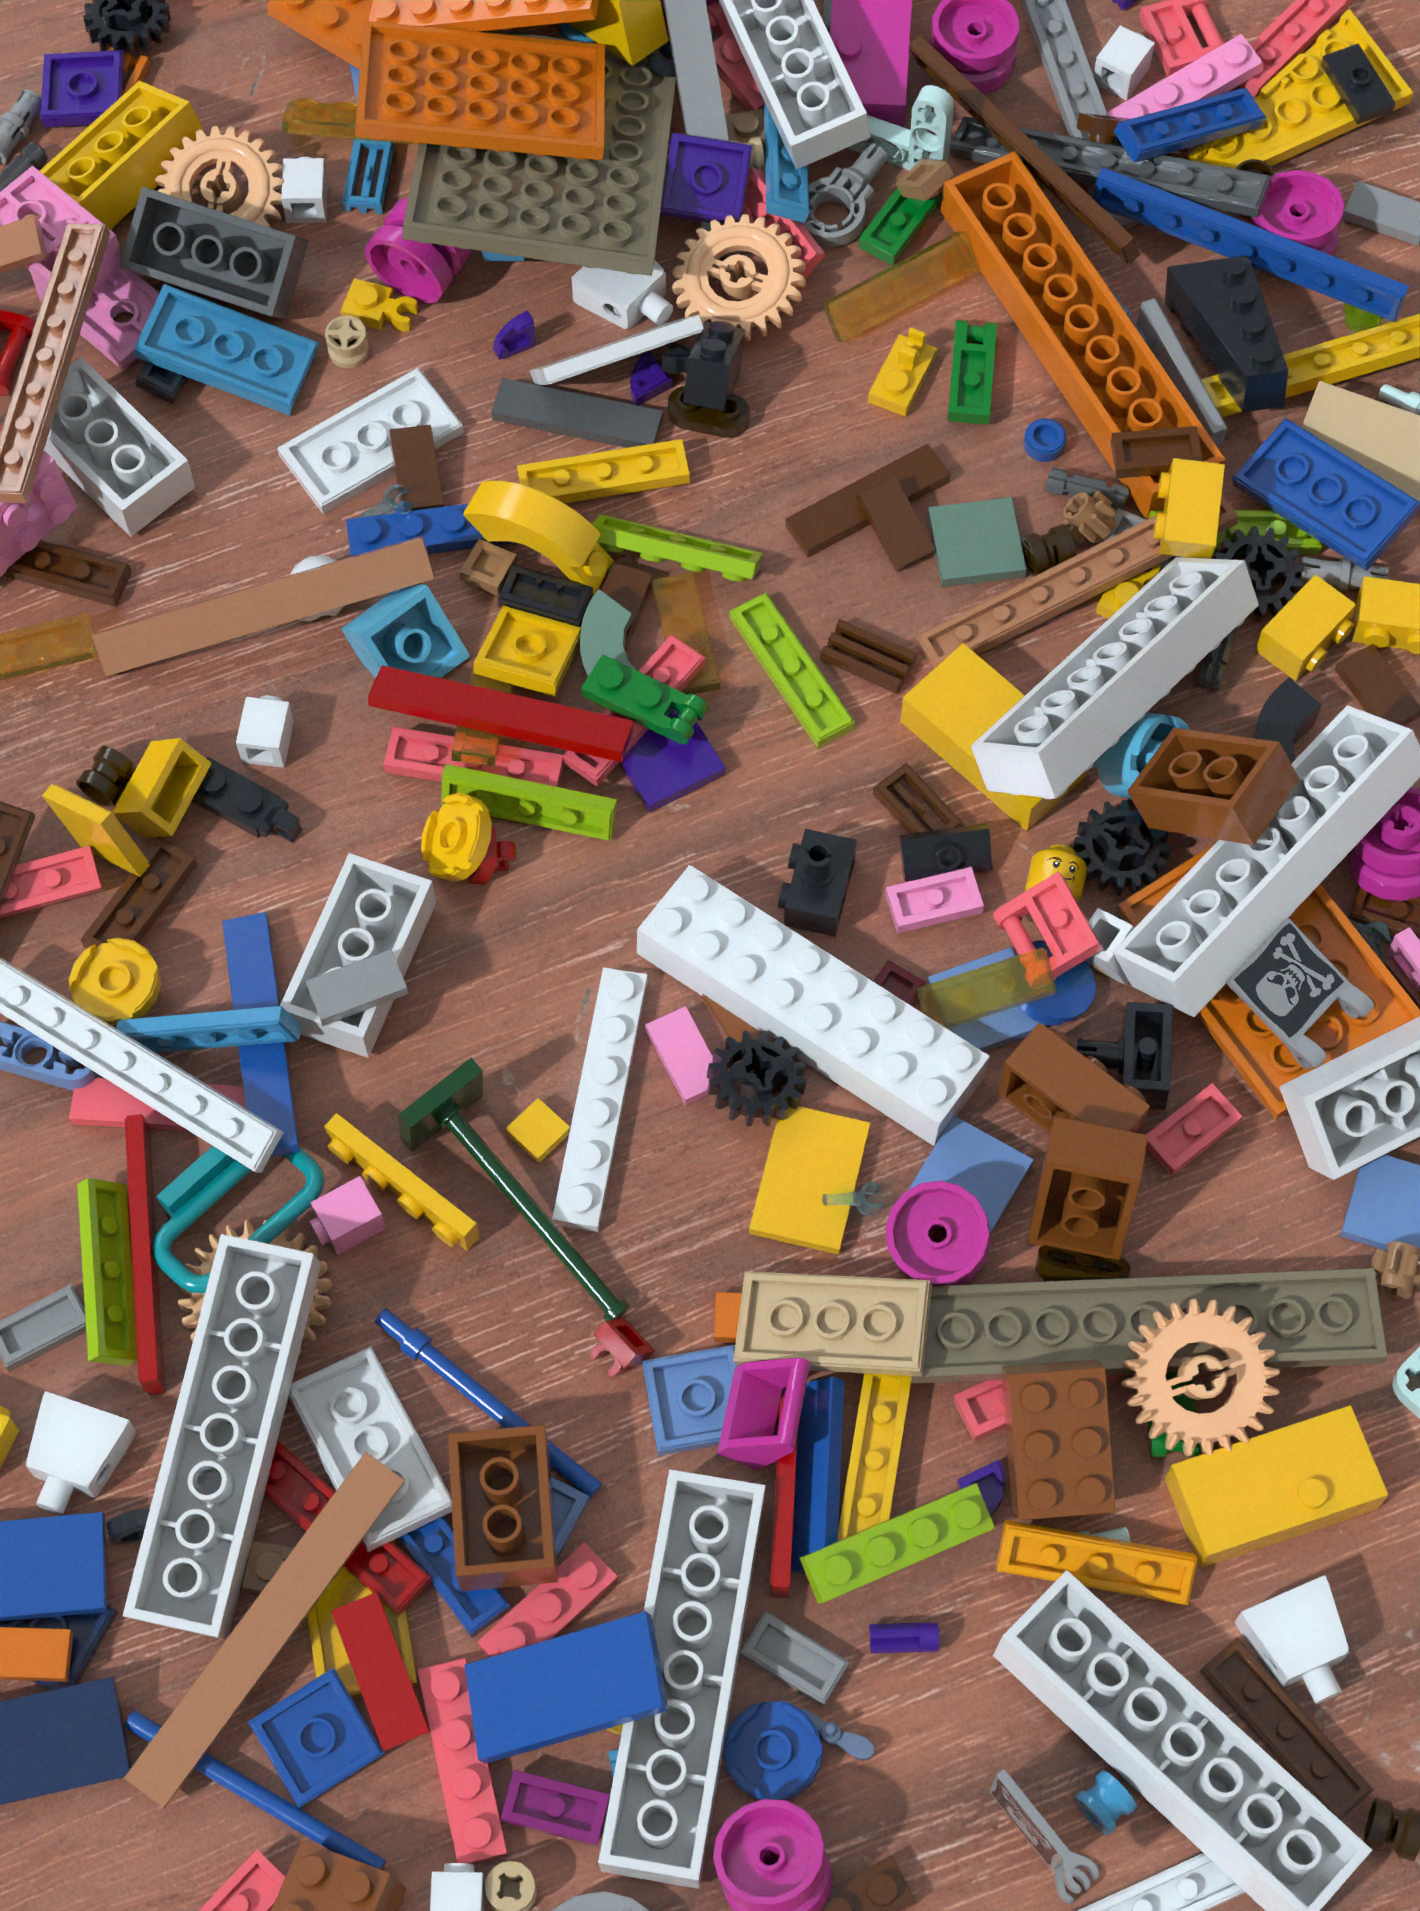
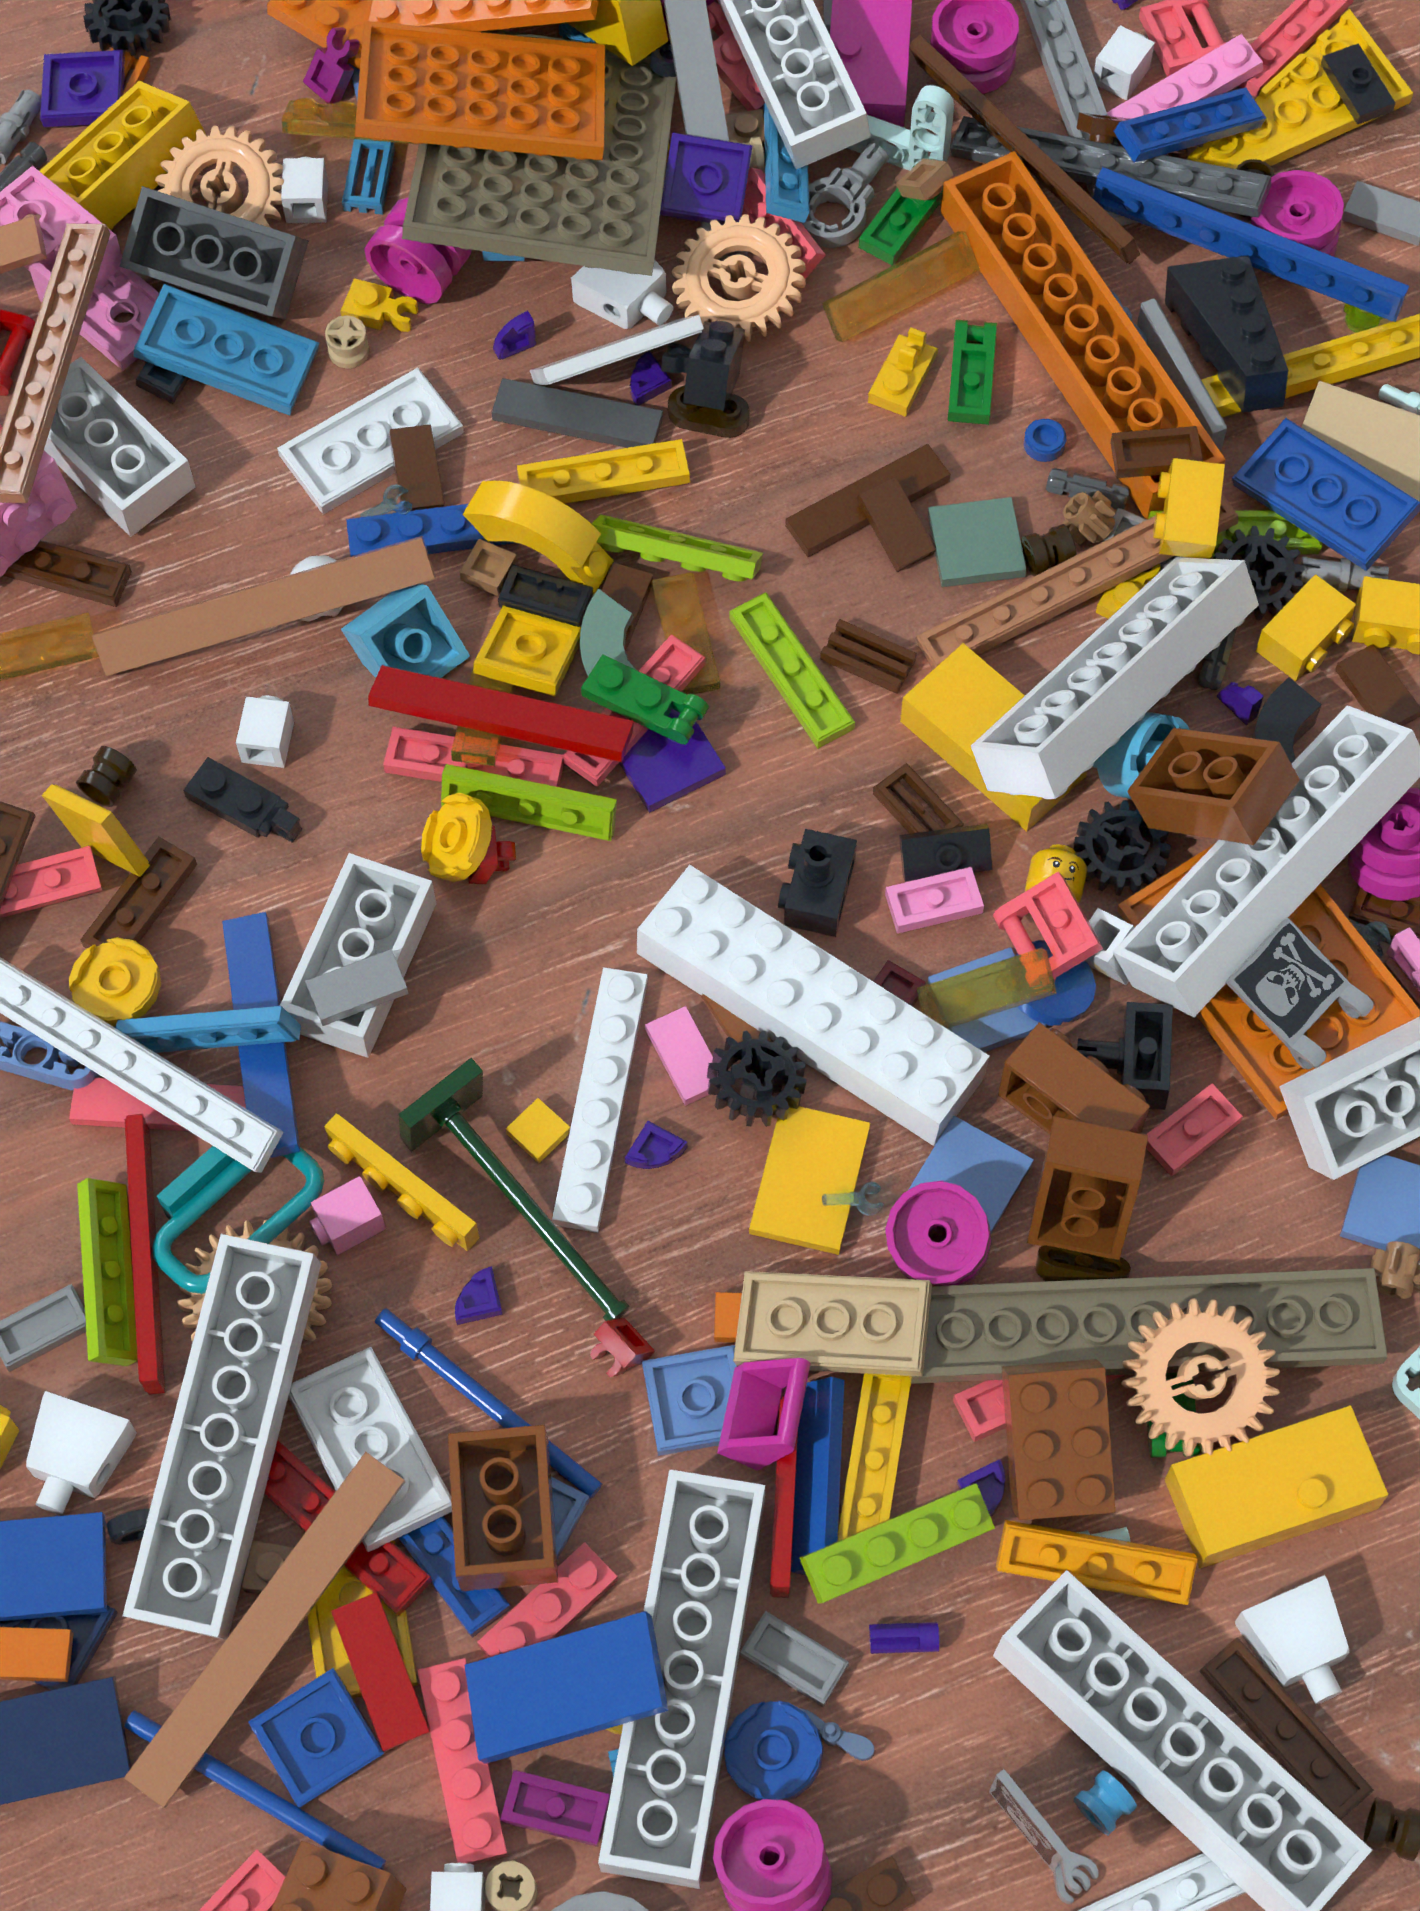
(161, 788): yellow piece -> none
(329, 69): none -> magenta plate
(478, 1298): none -> dark purple tile
(655, 1148): none -> dark purple tile
(1242, 702): none -> dark purple tile

